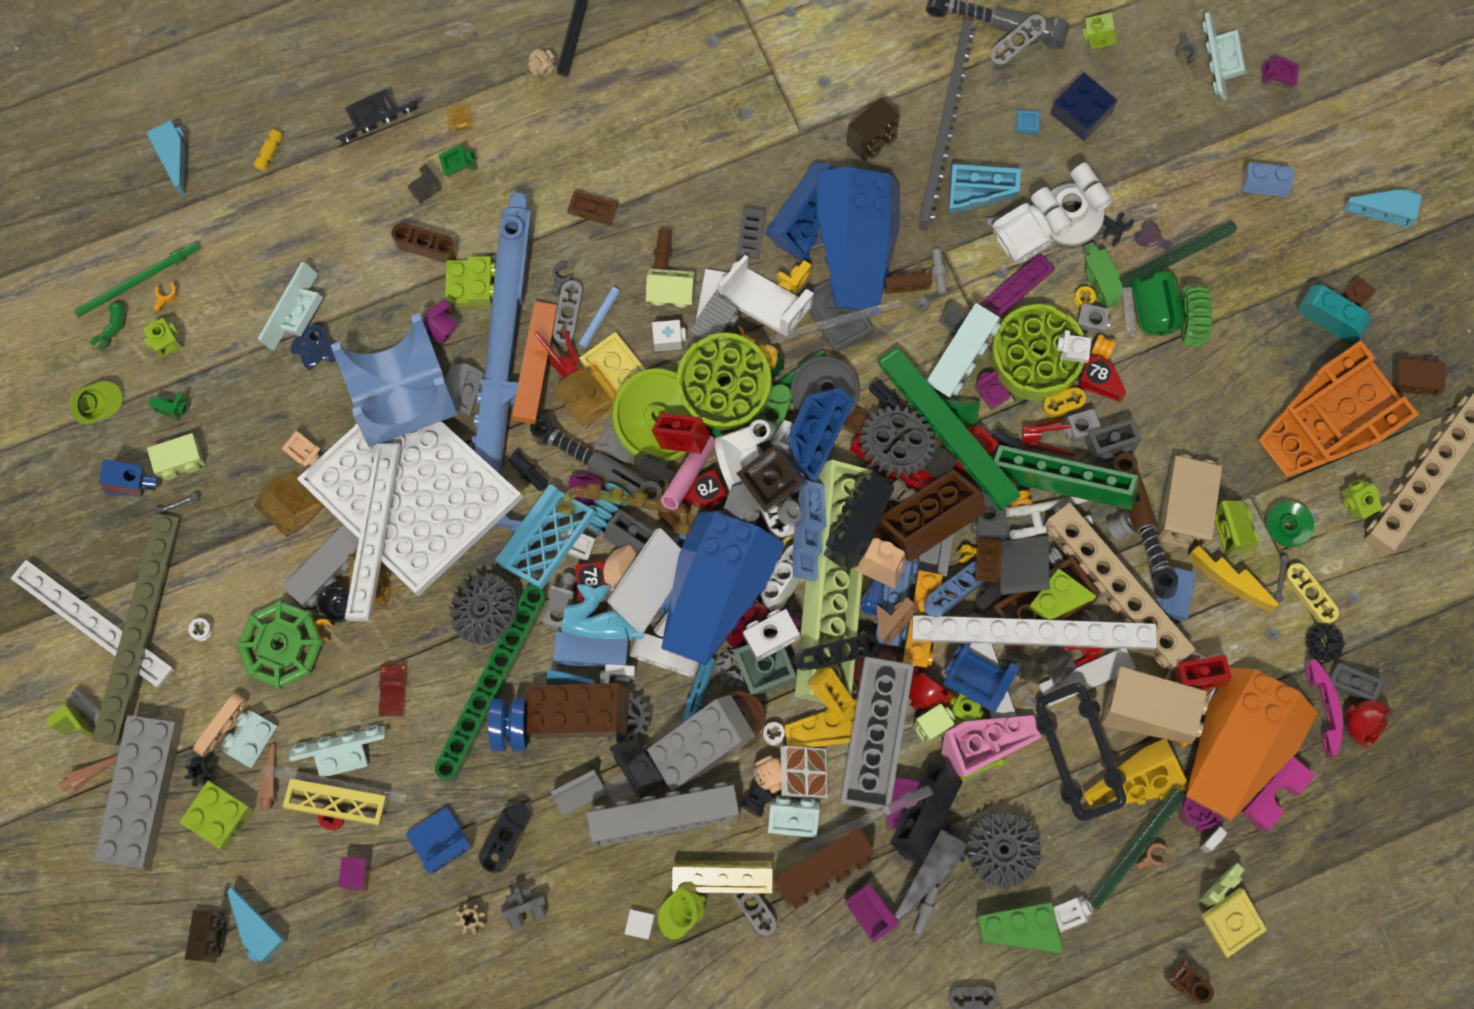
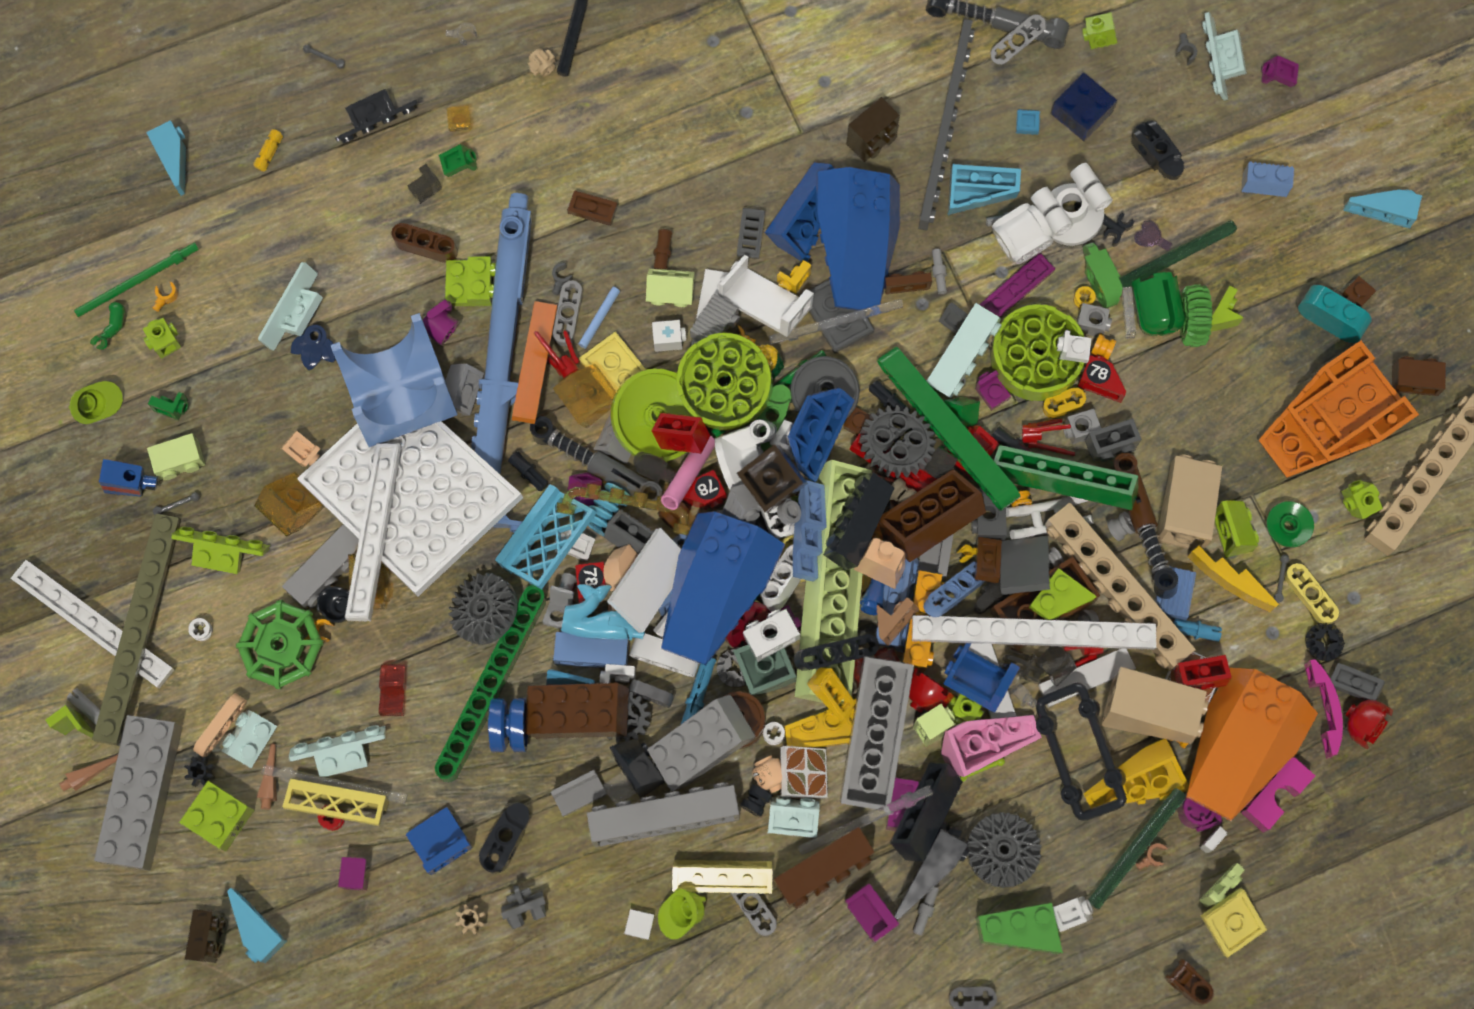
(218, 551): none -> lime bracket
(339, 63): none -> dark grey hinge
(651, 693): none -> flat silver beam
(1168, 164): none -> black piece
(1198, 630): none -> dark azure axle
(1223, 316): none -> lime slope

